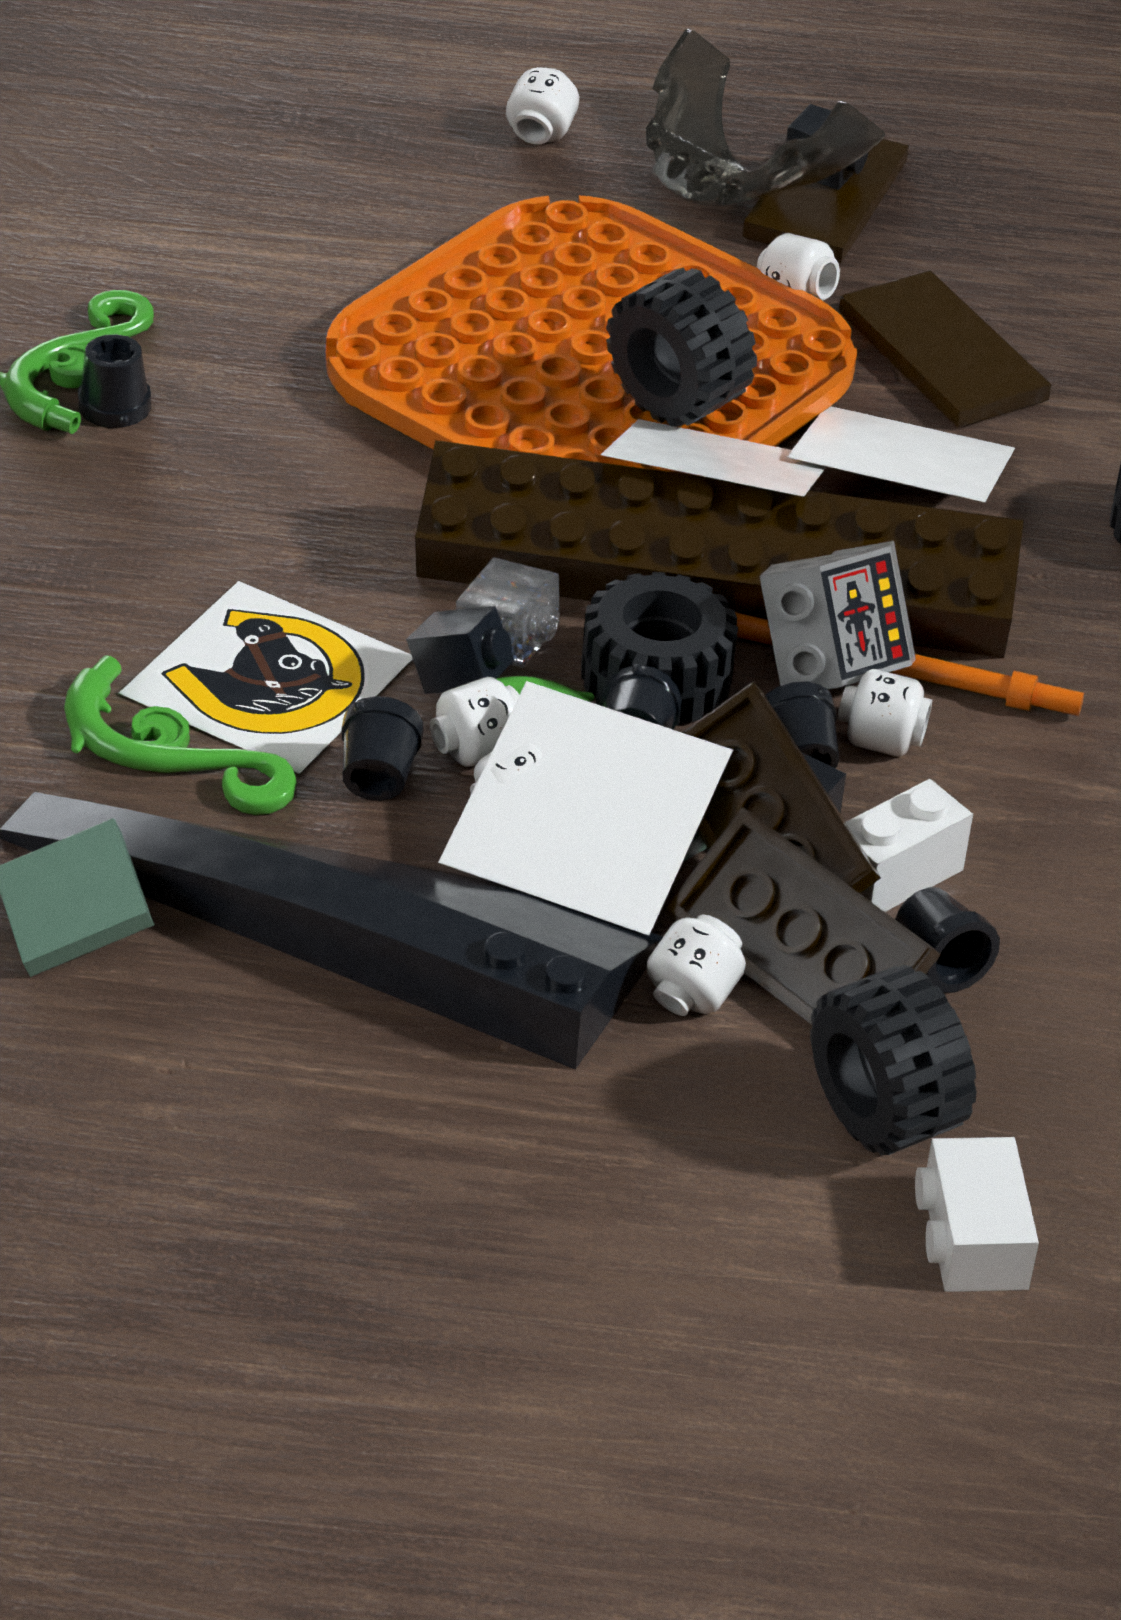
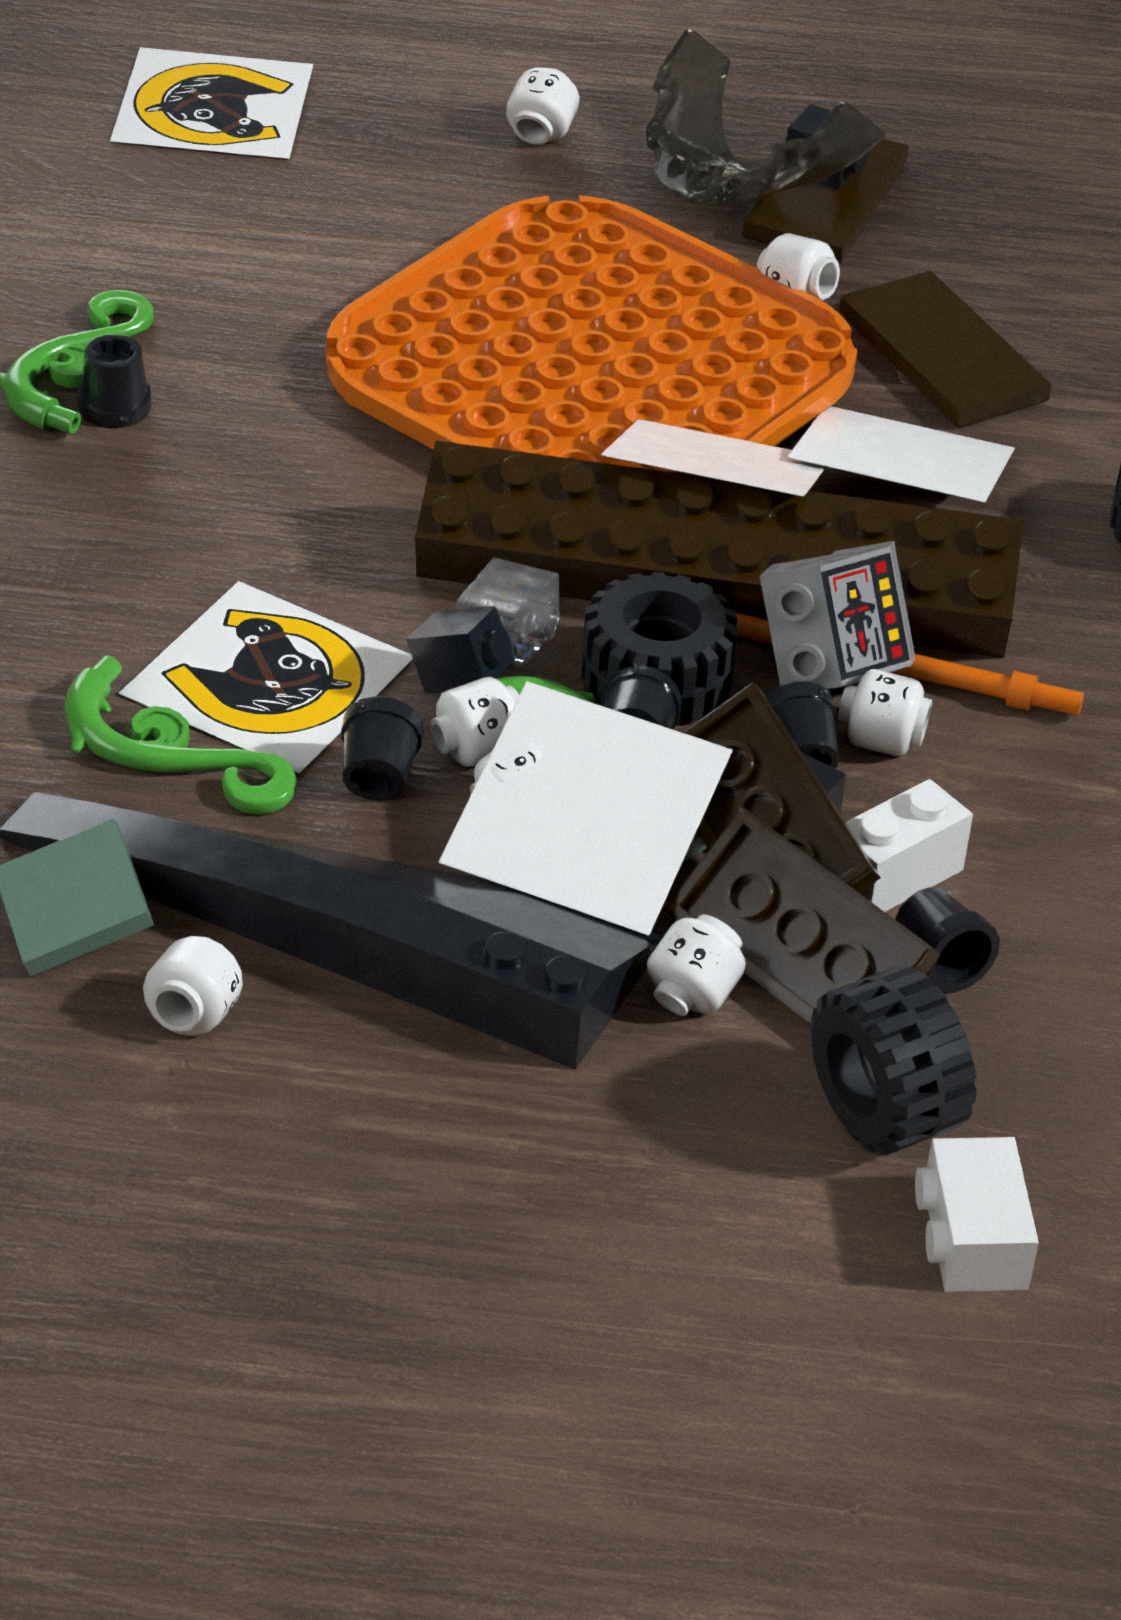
(192, 986): none -> white head
(213, 103): none -> sticker
(681, 347): black tyre -> none

